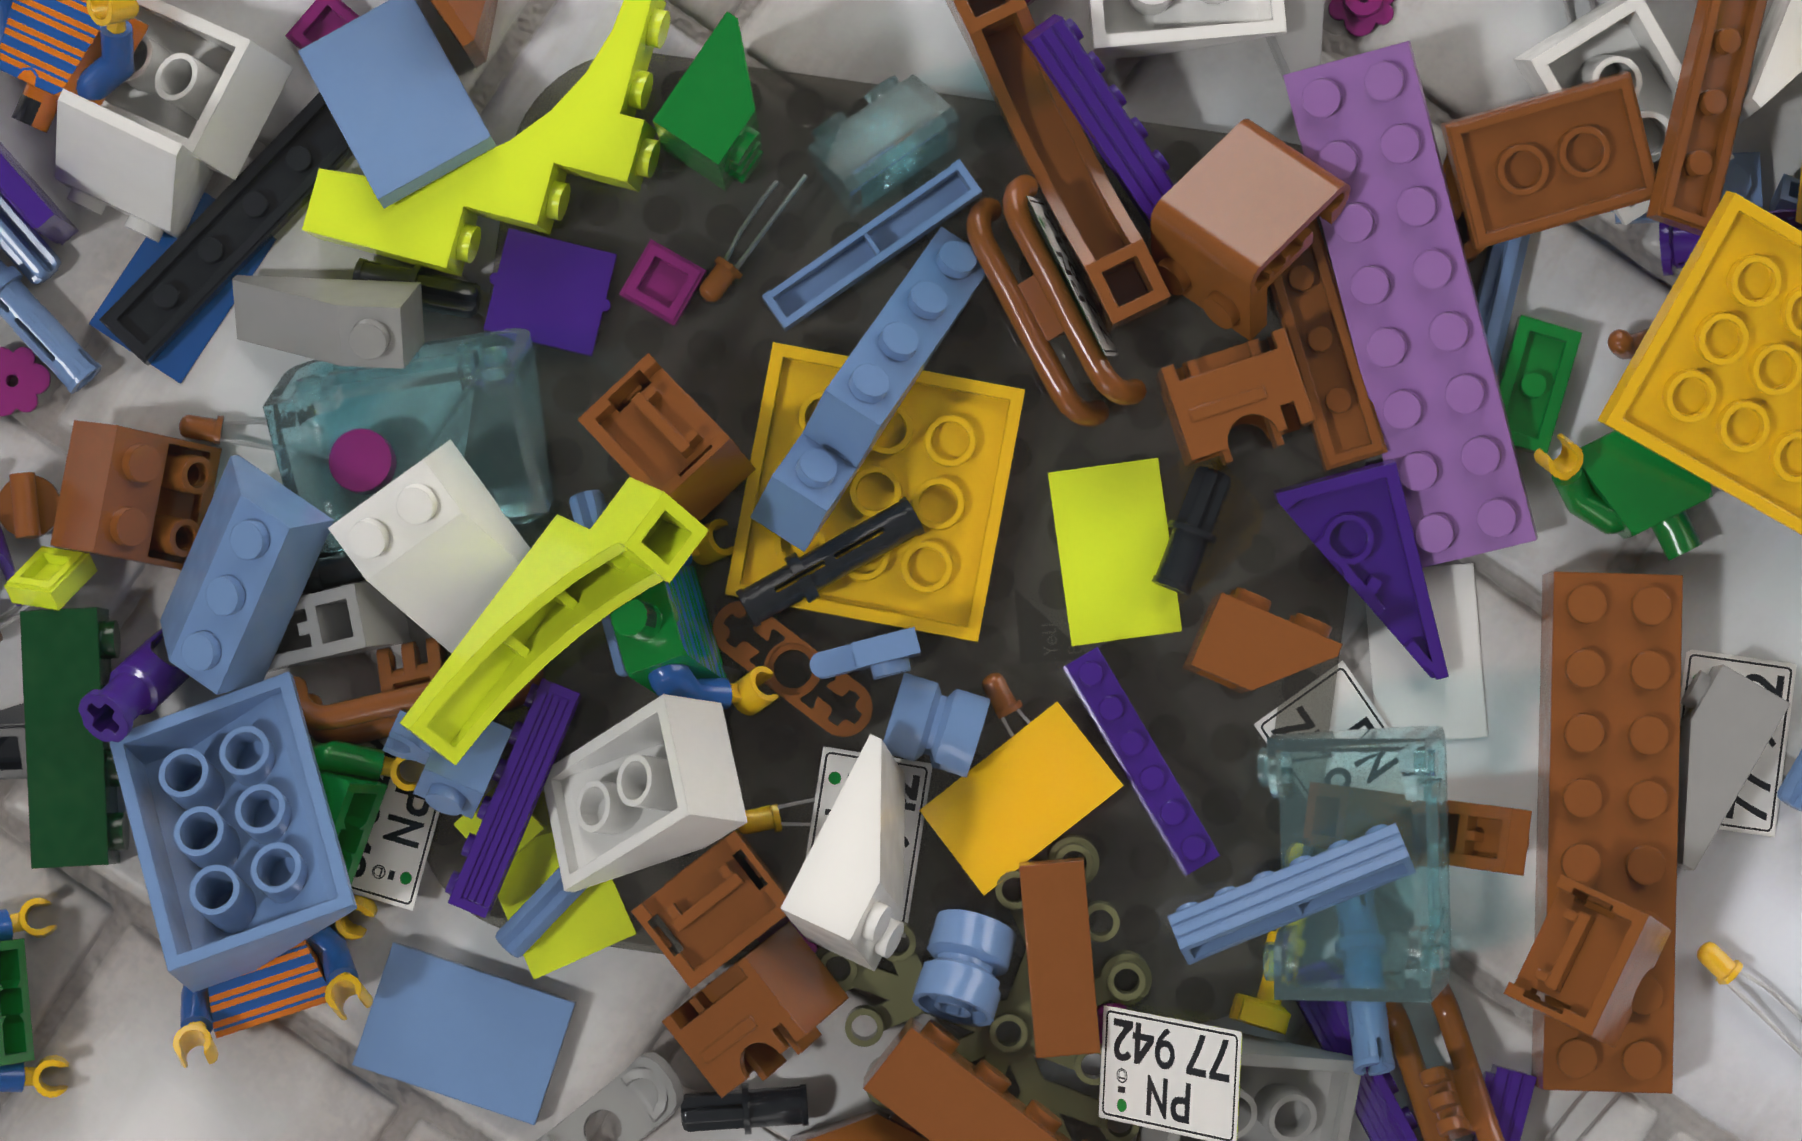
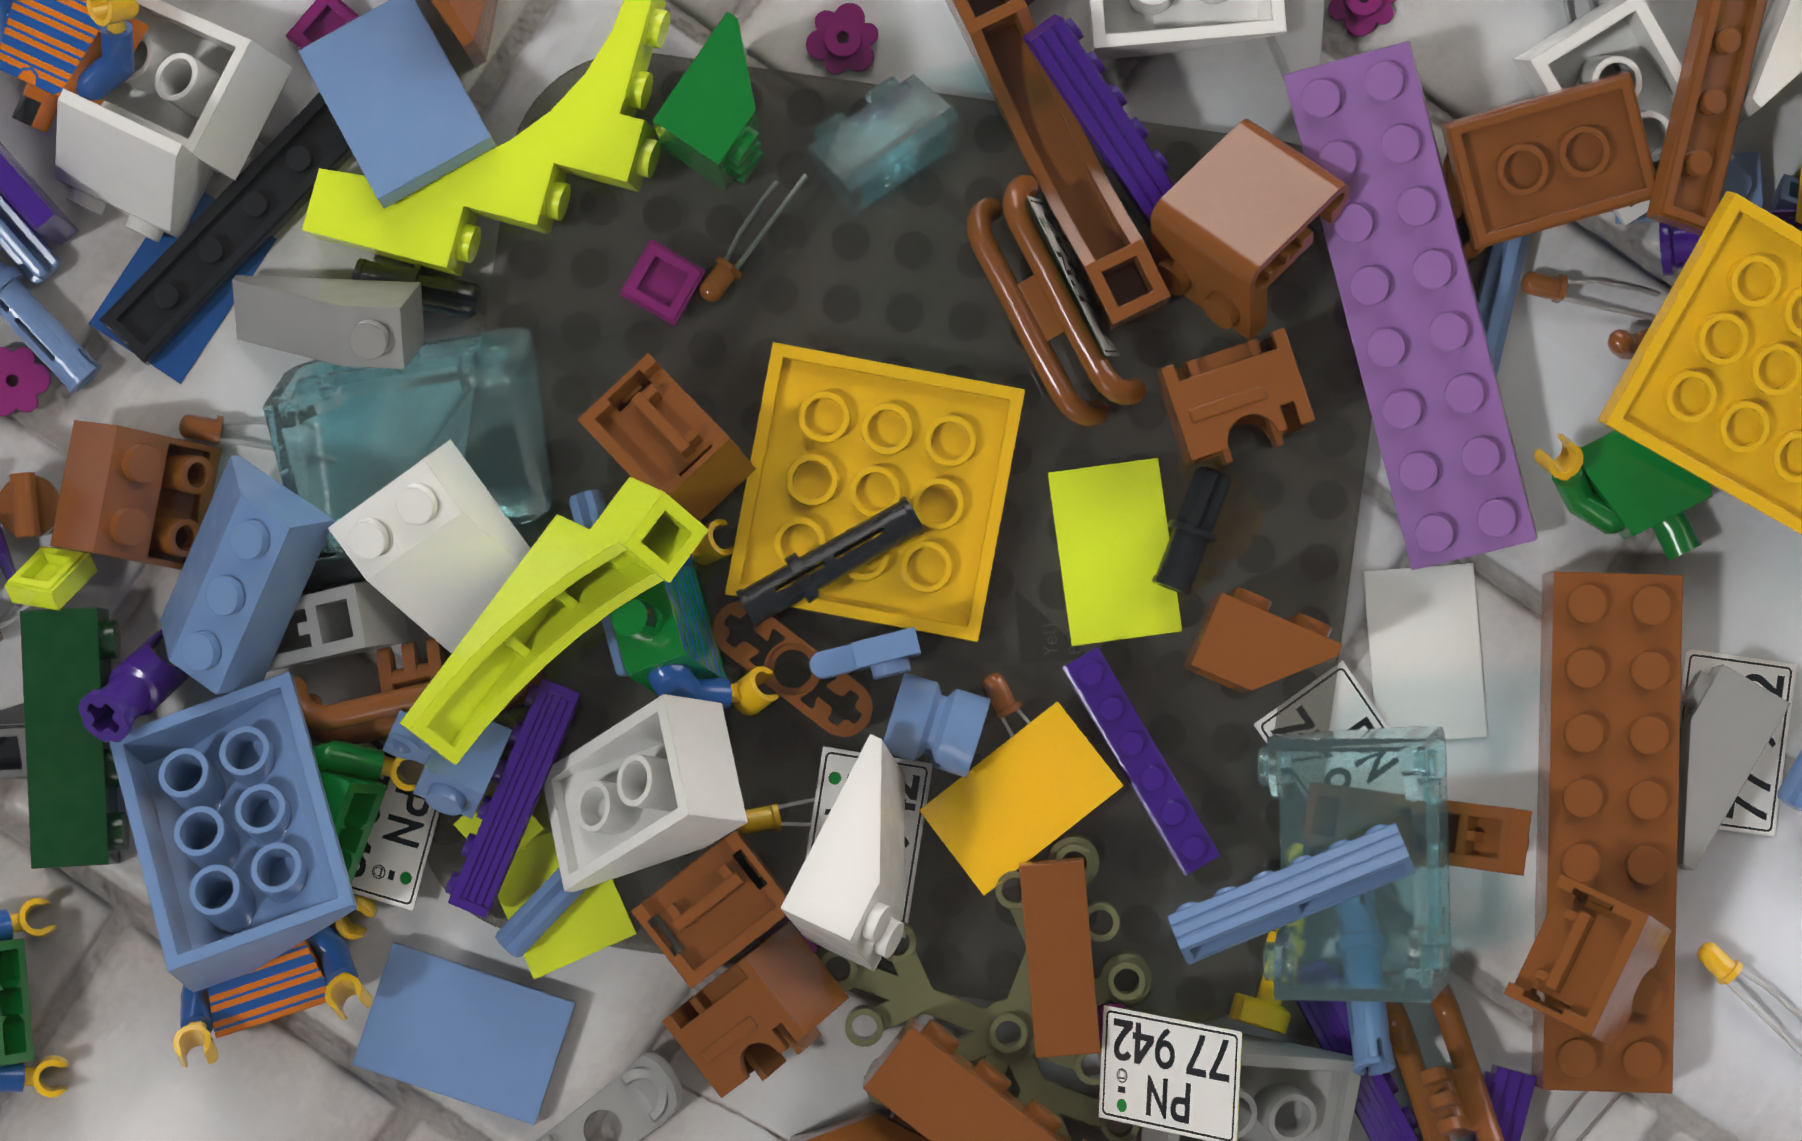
(362, 461): magenta tile -> none
(551, 291): dark purple piece -> none
(745, 1109): black axle -> none
(856, 52): none -> magenta plant
(869, 390): medium blue arch -> none
(872, 245): medium blue piece -> none
(967, 957): medium blue wheel -> none
(1321, 342): dark orange tile -> none
(1368, 537): dark purple wing -> none
(1536, 380): green plate -> none
(1556, 287): none -> piece

